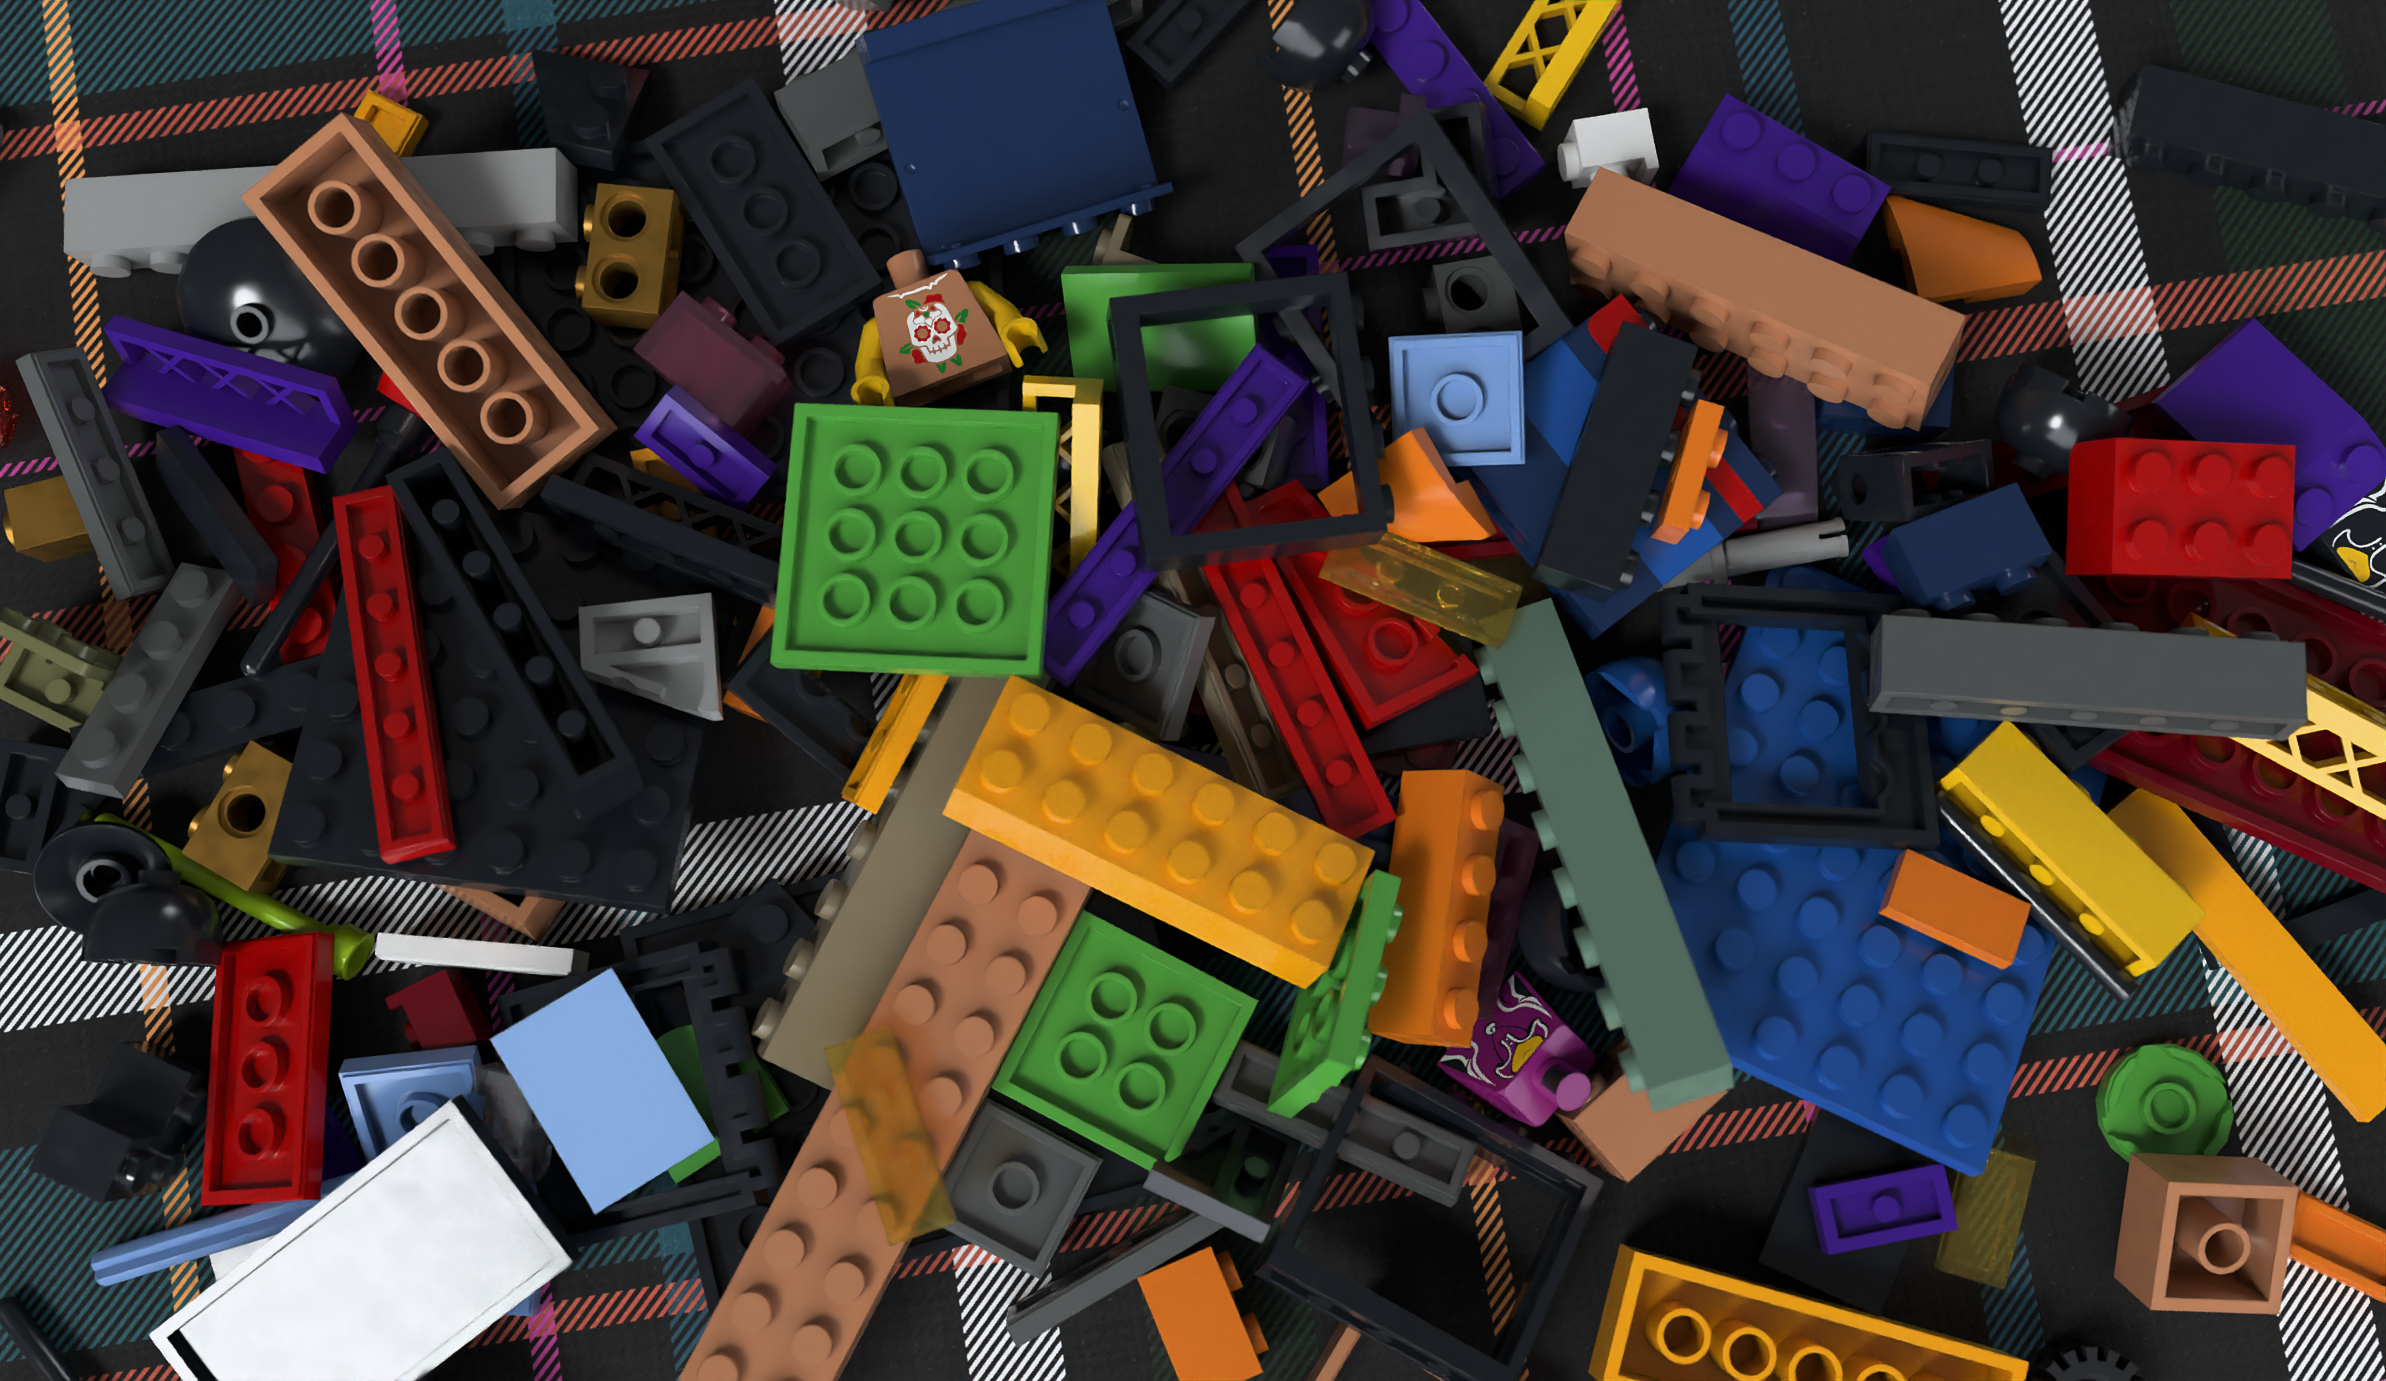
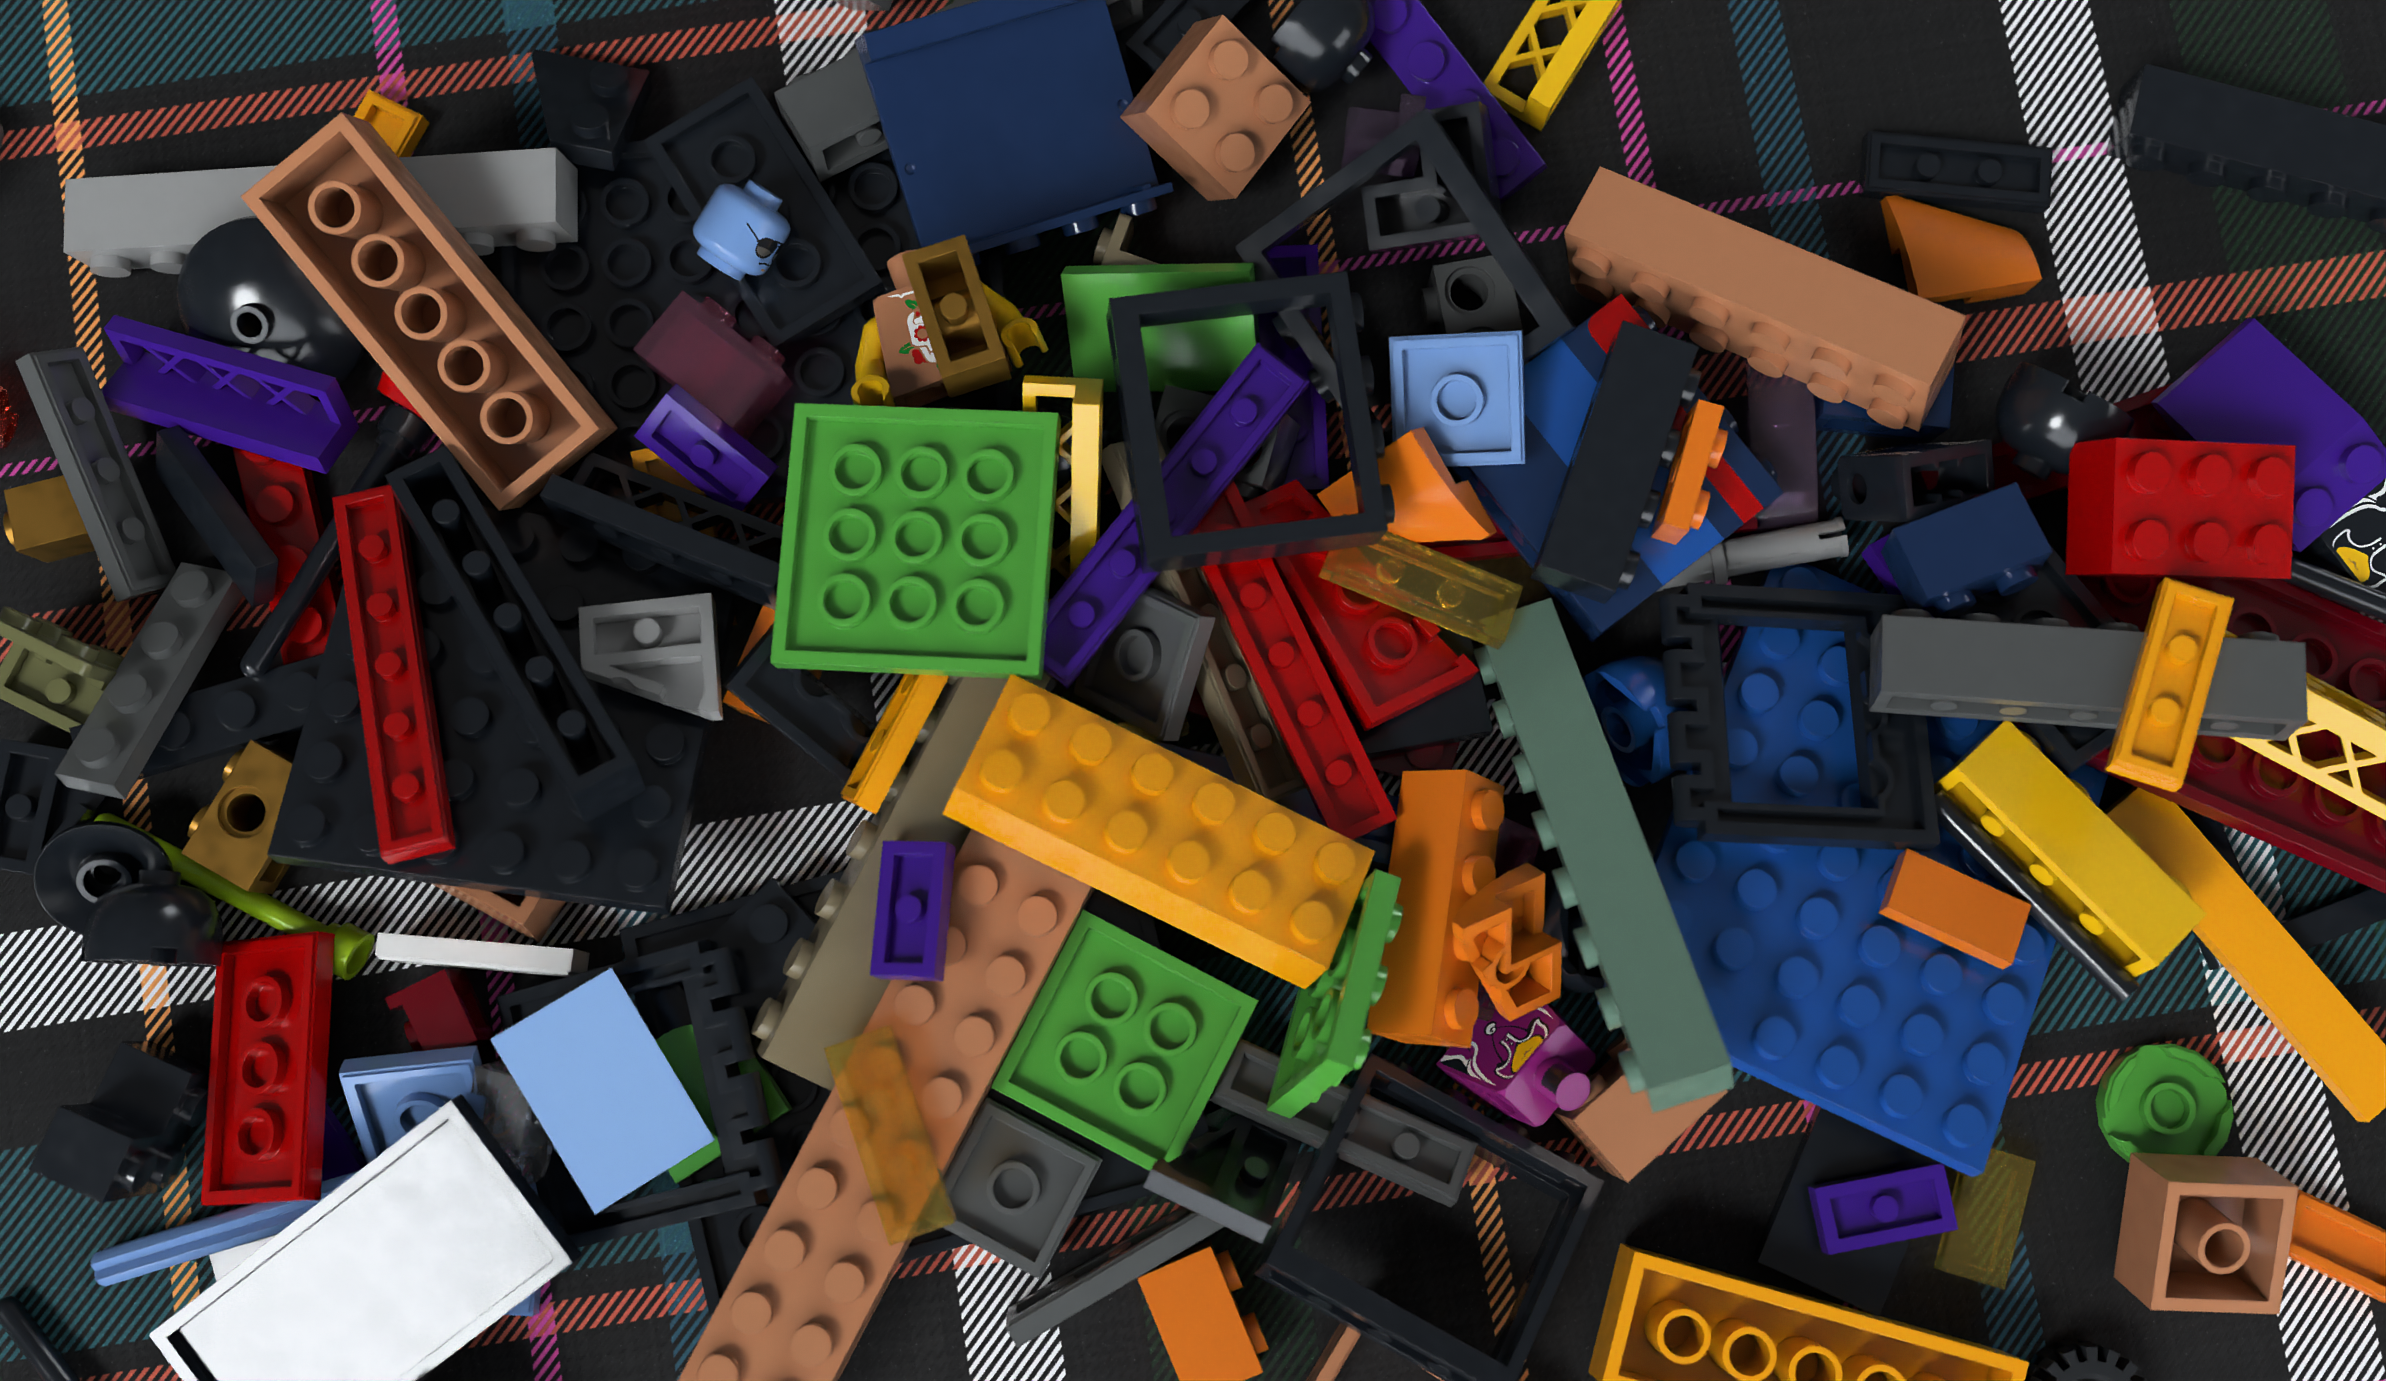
(649, 256): pearl gold brick -> none
(741, 229): none -> medium blue head
(913, 910): none -> dark purple plate
(956, 316): none -> pearl gold brick
(1215, 109): none -> nougat brick
(1506, 942): none -> orange slope
(1613, 141): white brick -> none
(1778, 183): dark purple slope -> none
(2169, 684): none -> light orange tile

